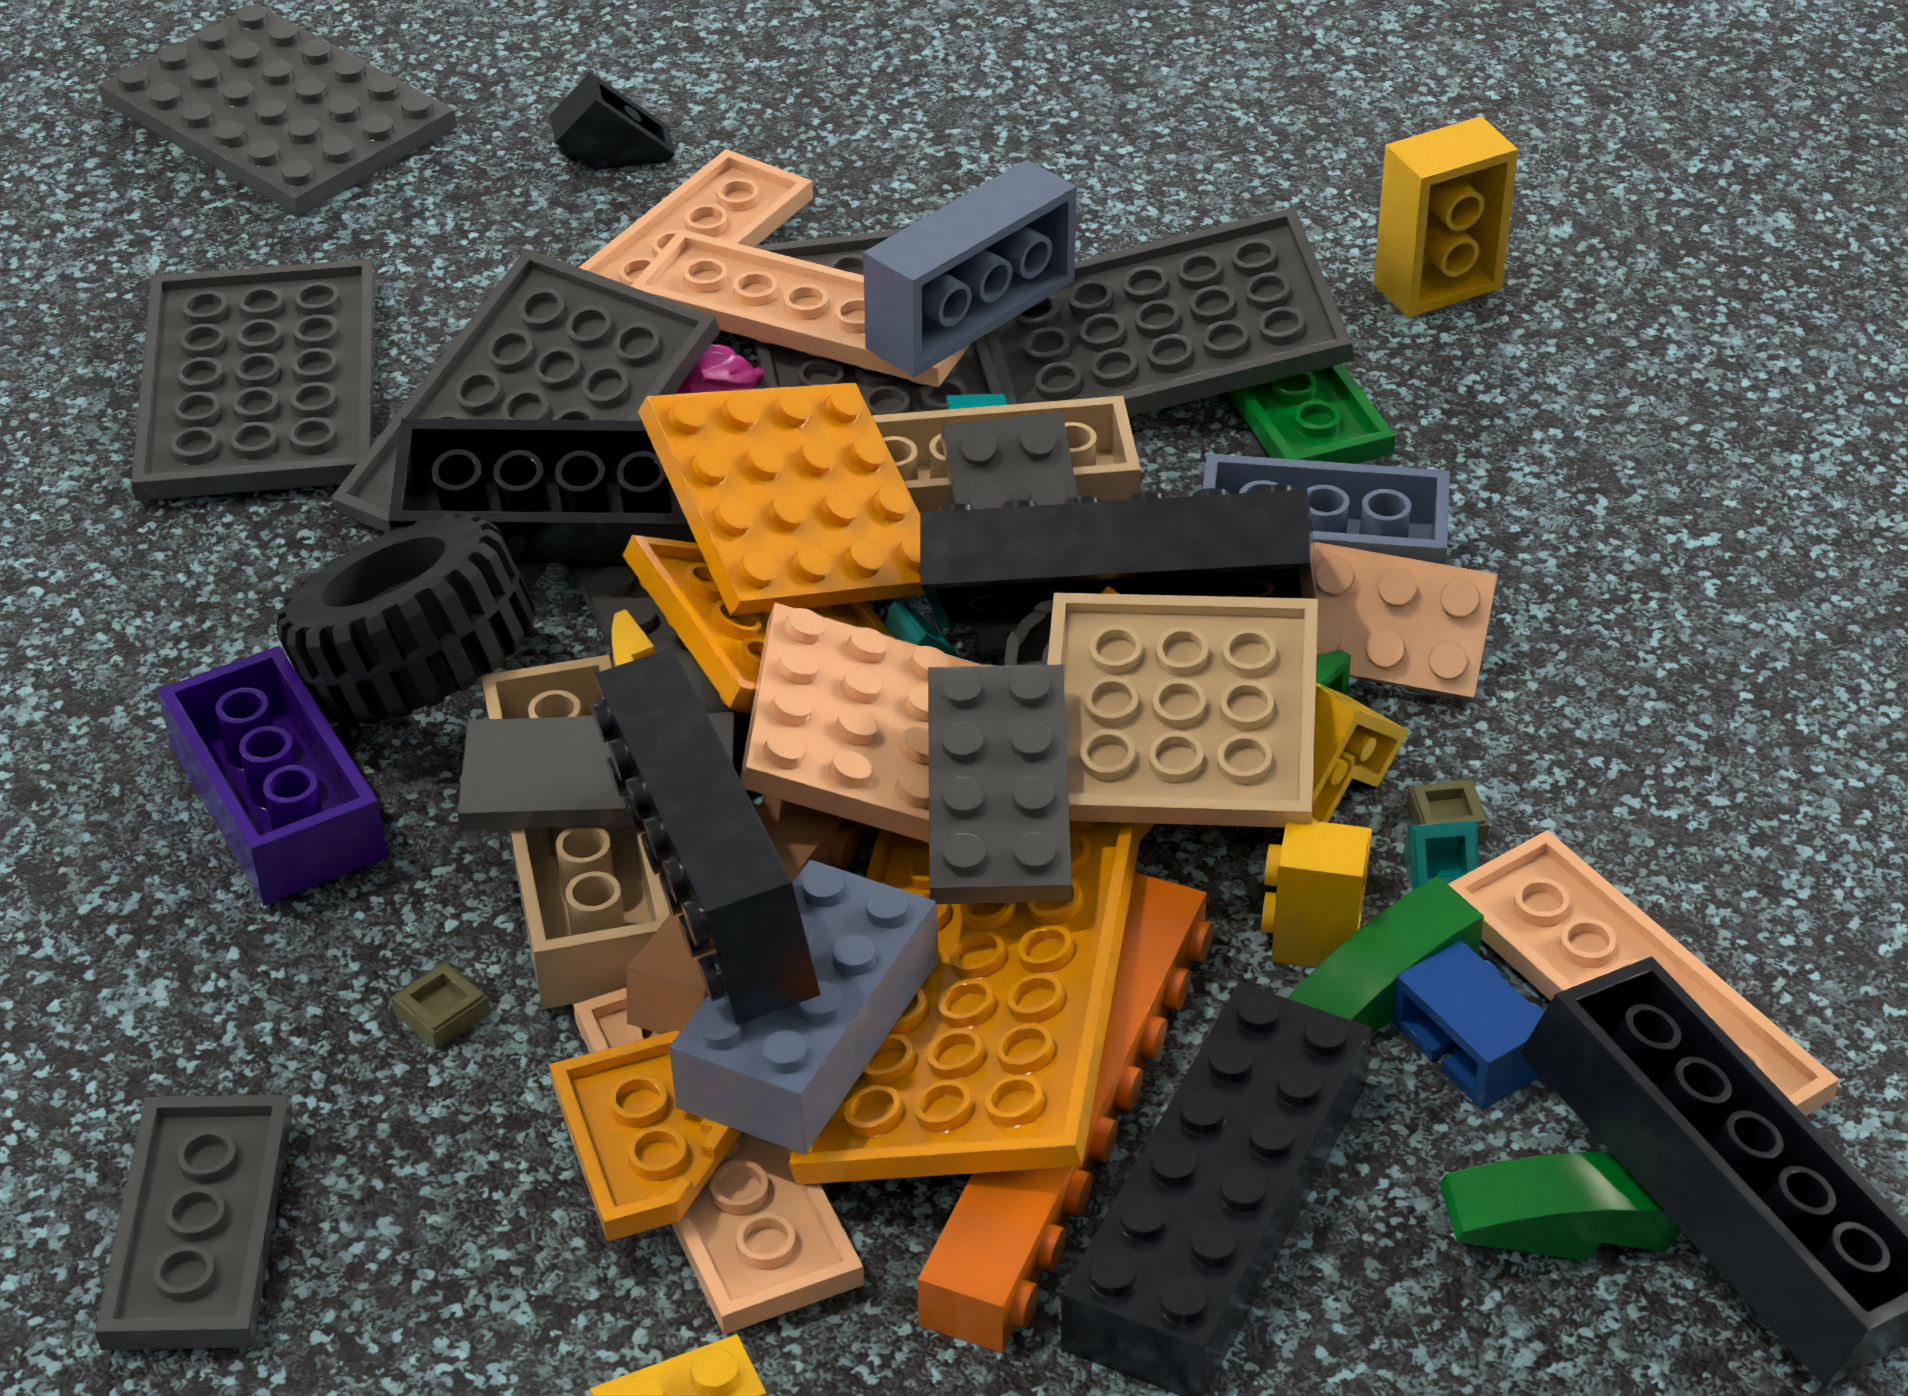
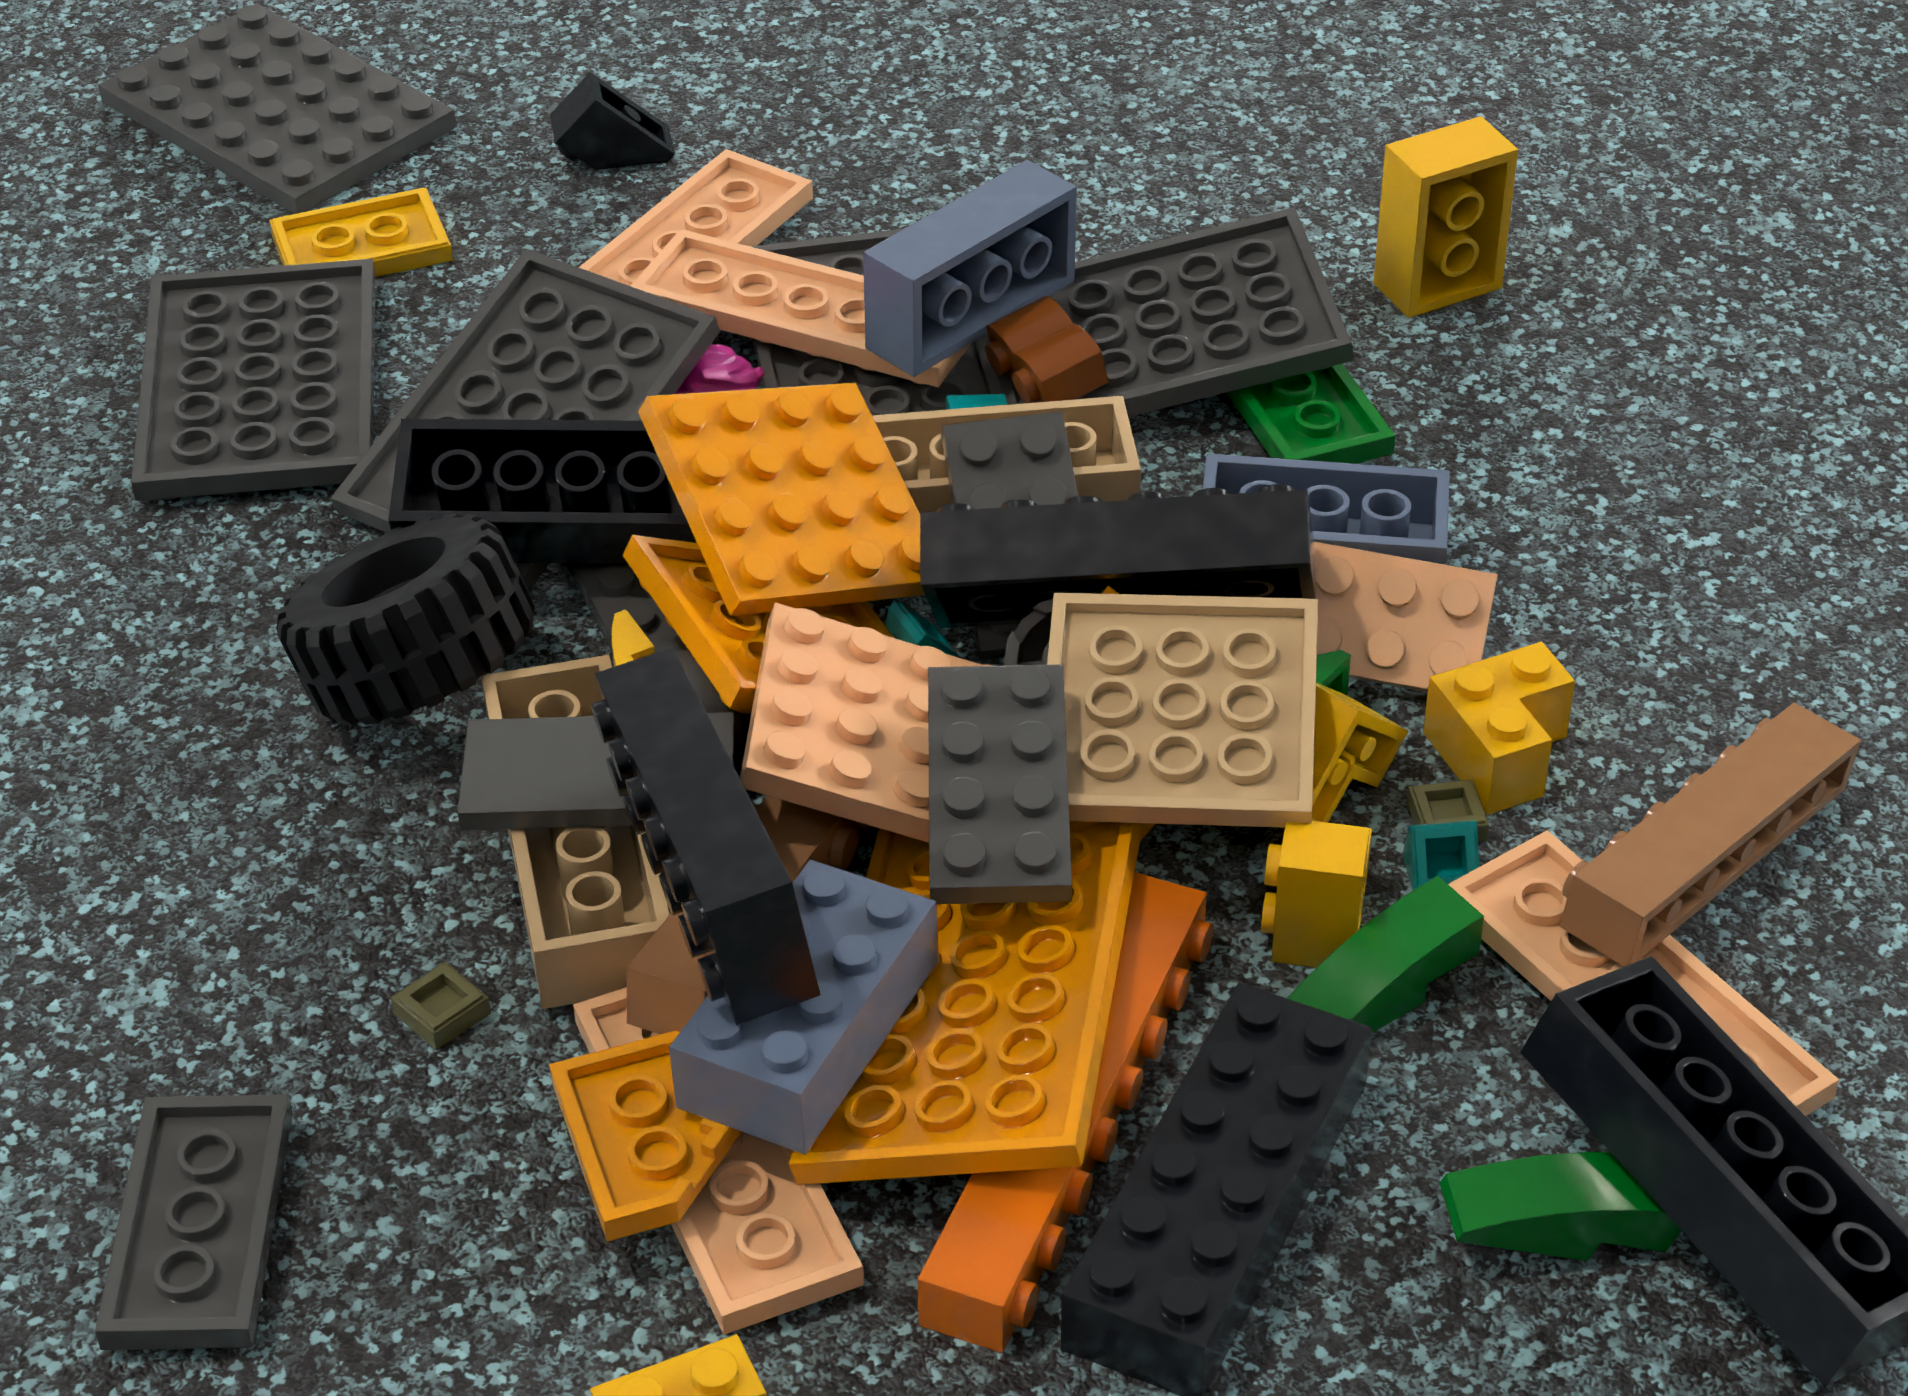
(273, 774): dark purple brick -> none
(392, 229): none -> yellow tile
(1045, 353): none -> dark orange brick
(1467, 1004): blue piece -> none
(1500, 721): none -> yellow brick
(1707, 834): none -> medium nougat brick

